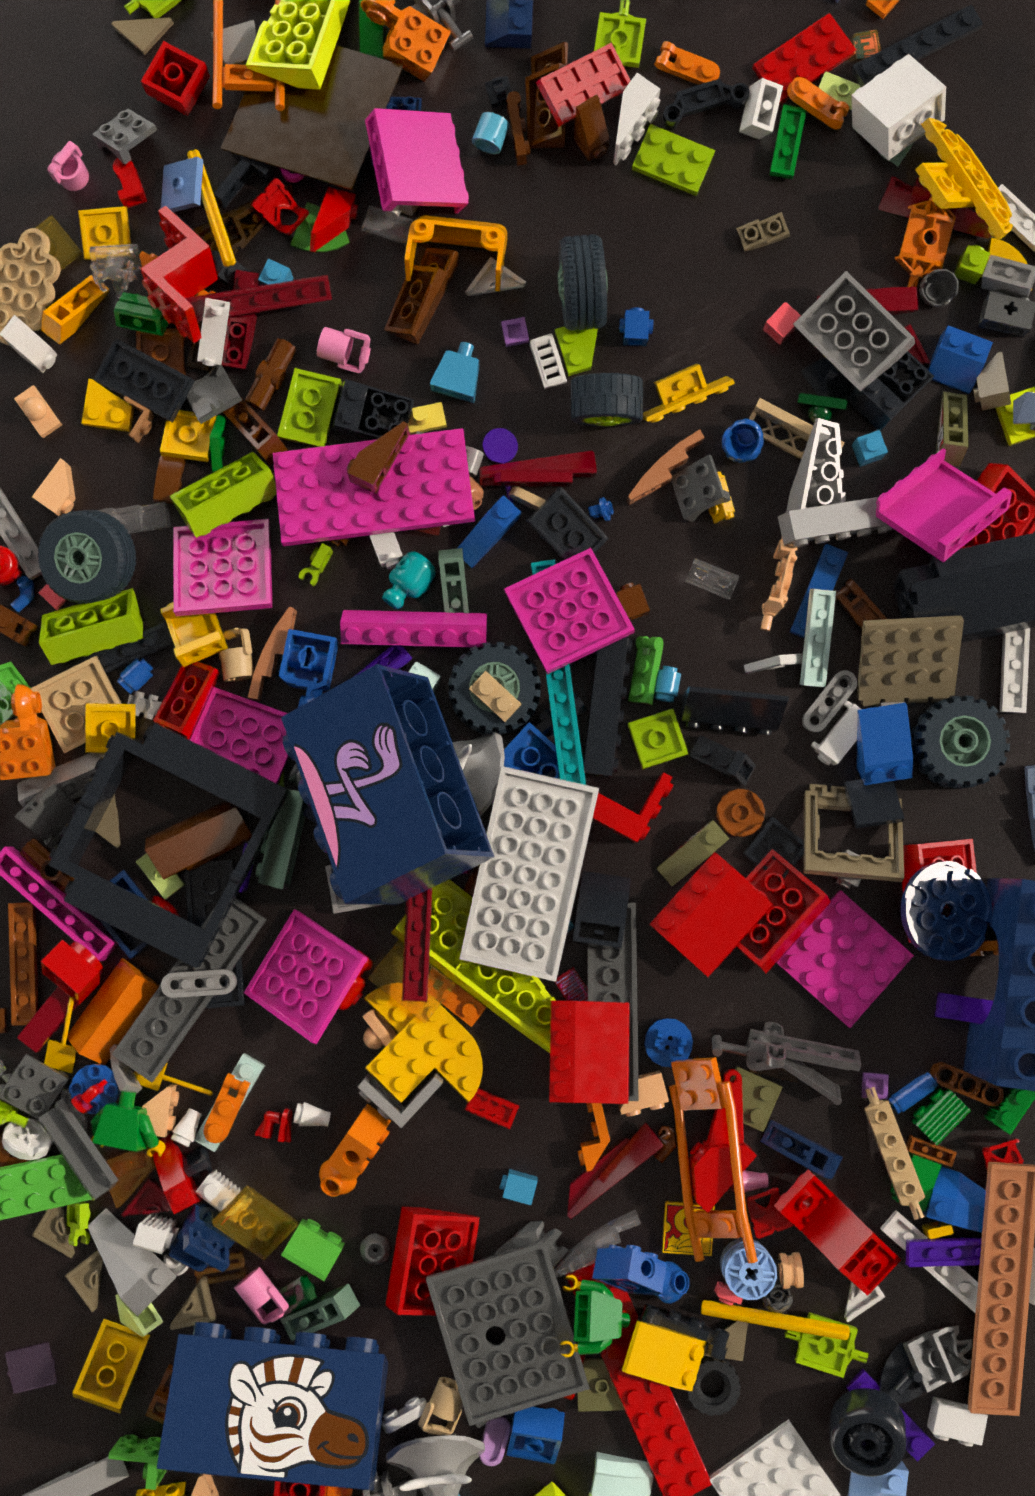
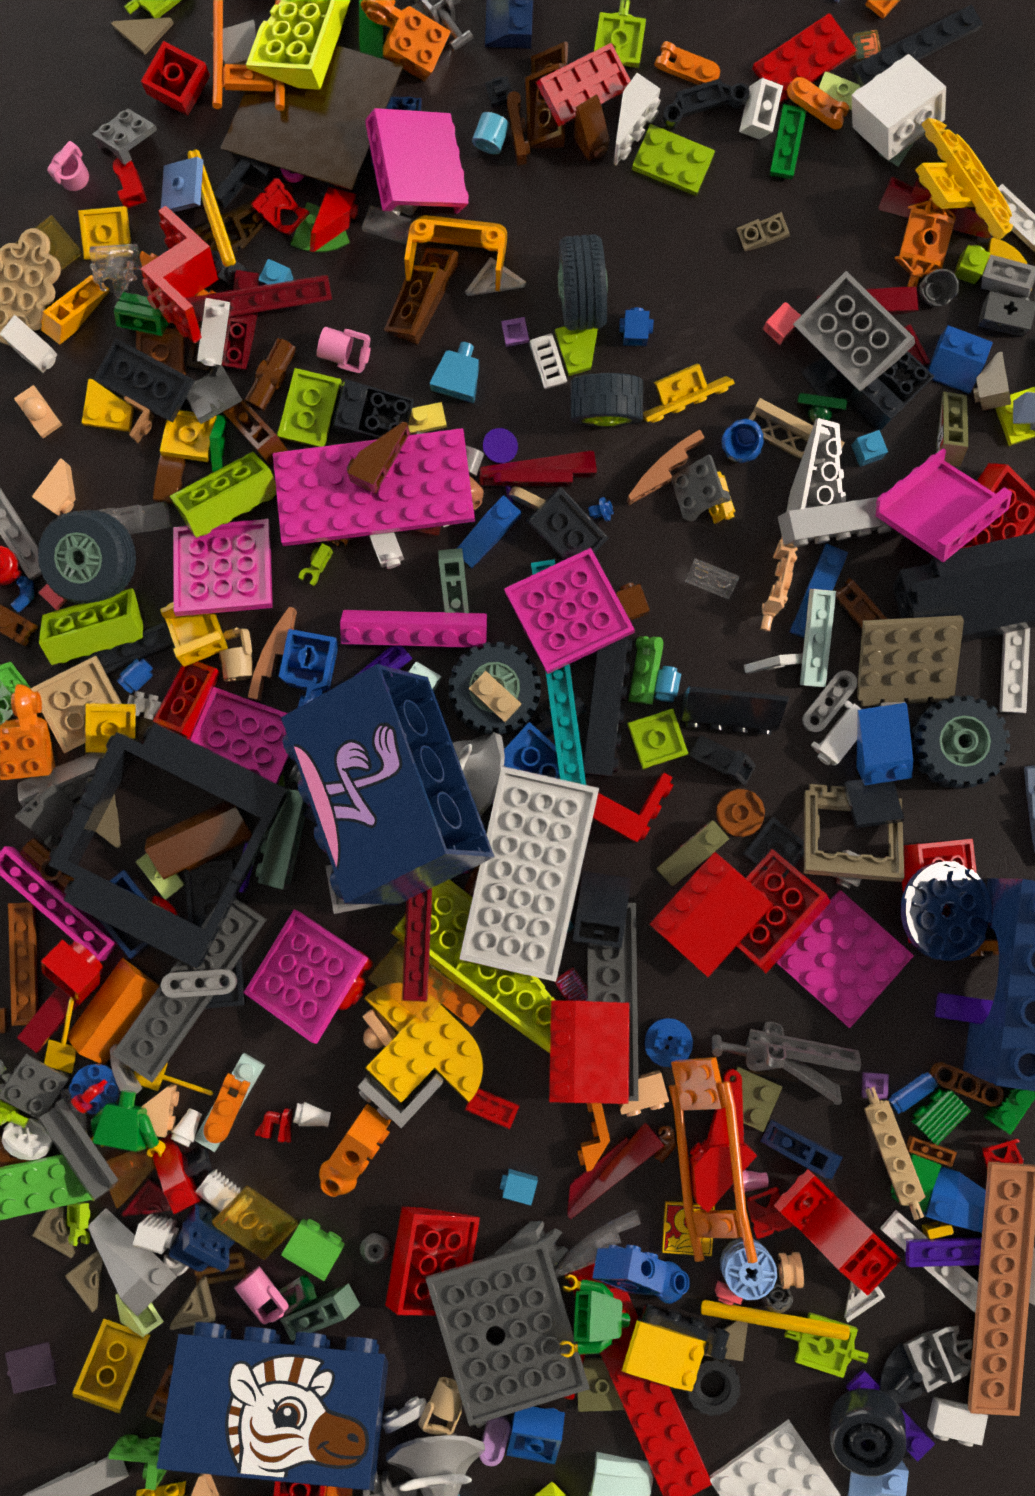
(409, 579): teal piece -> none

